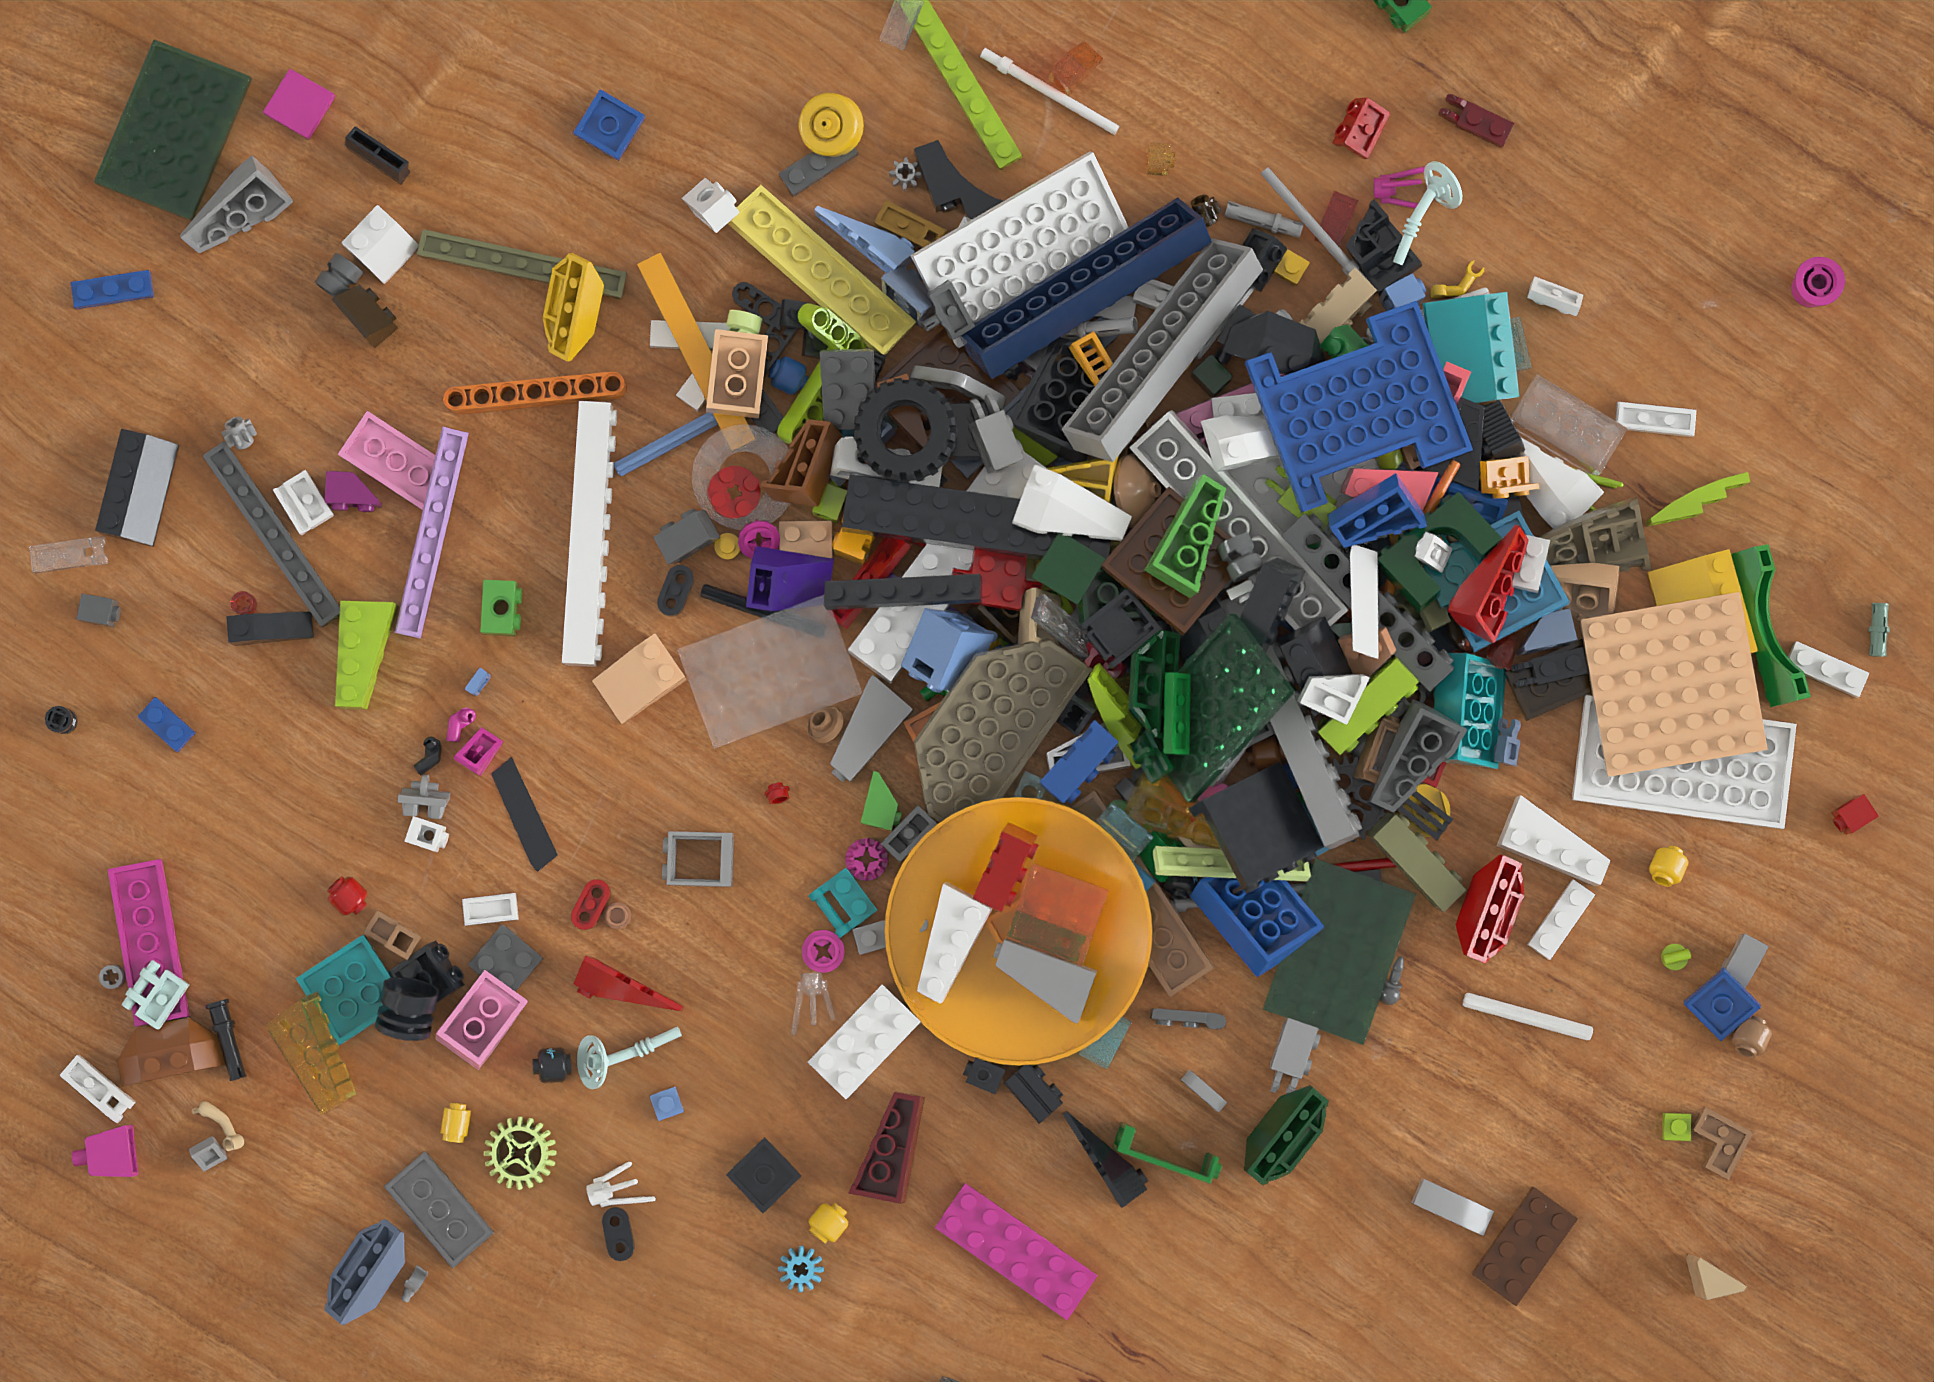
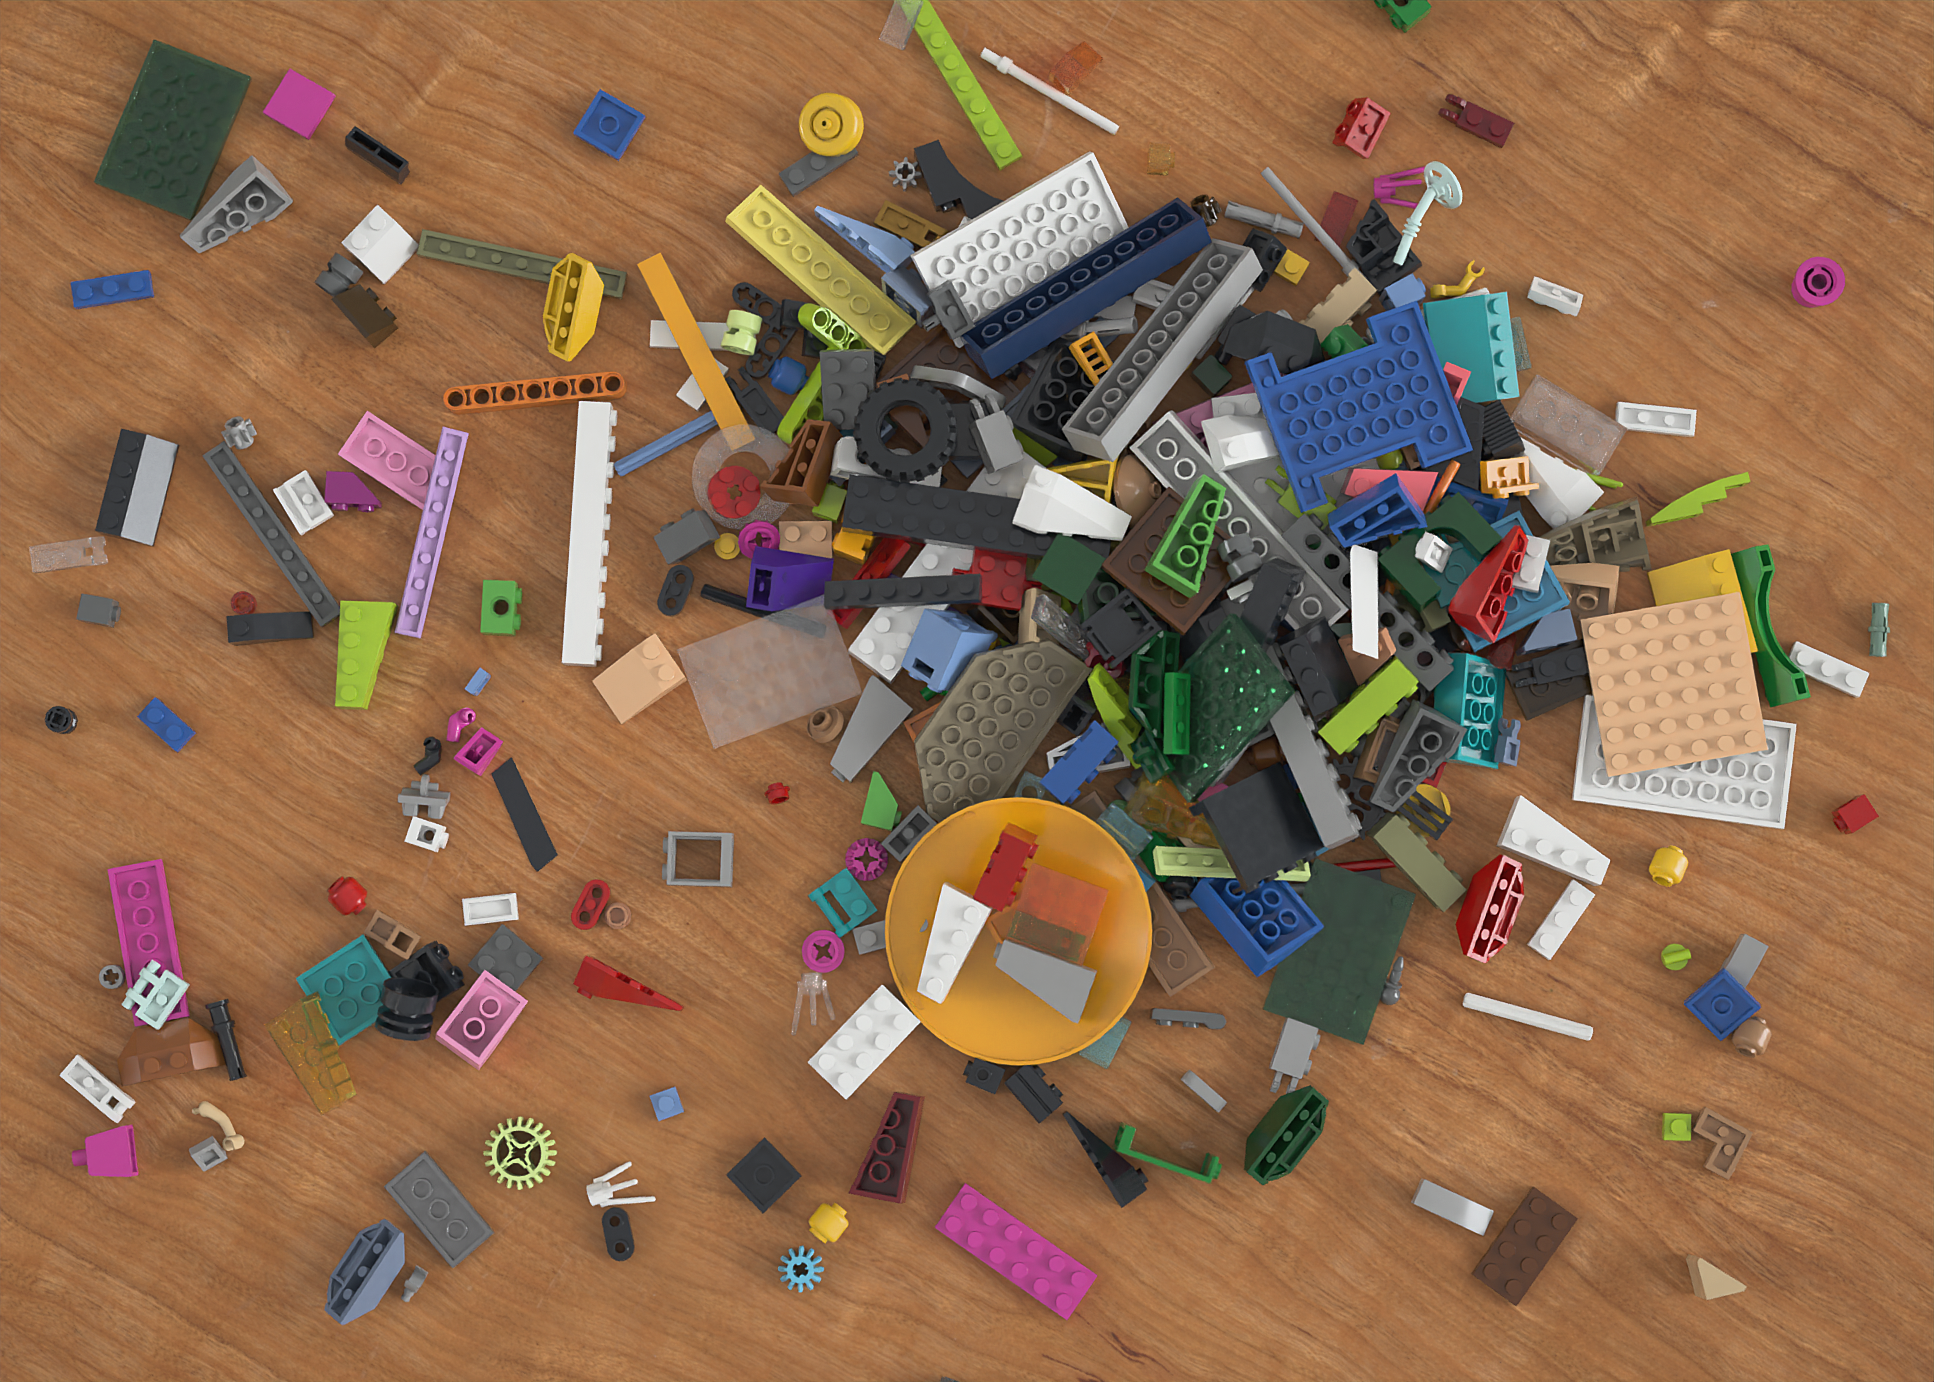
(455, 1122): yellow brick -> none
(552, 1065): black head -> none
(601, 1061): light aqua dish -> none
(711, 204): white brick -> none
(736, 373): light nougat slope -> none
(1334, 695): white wing -> none

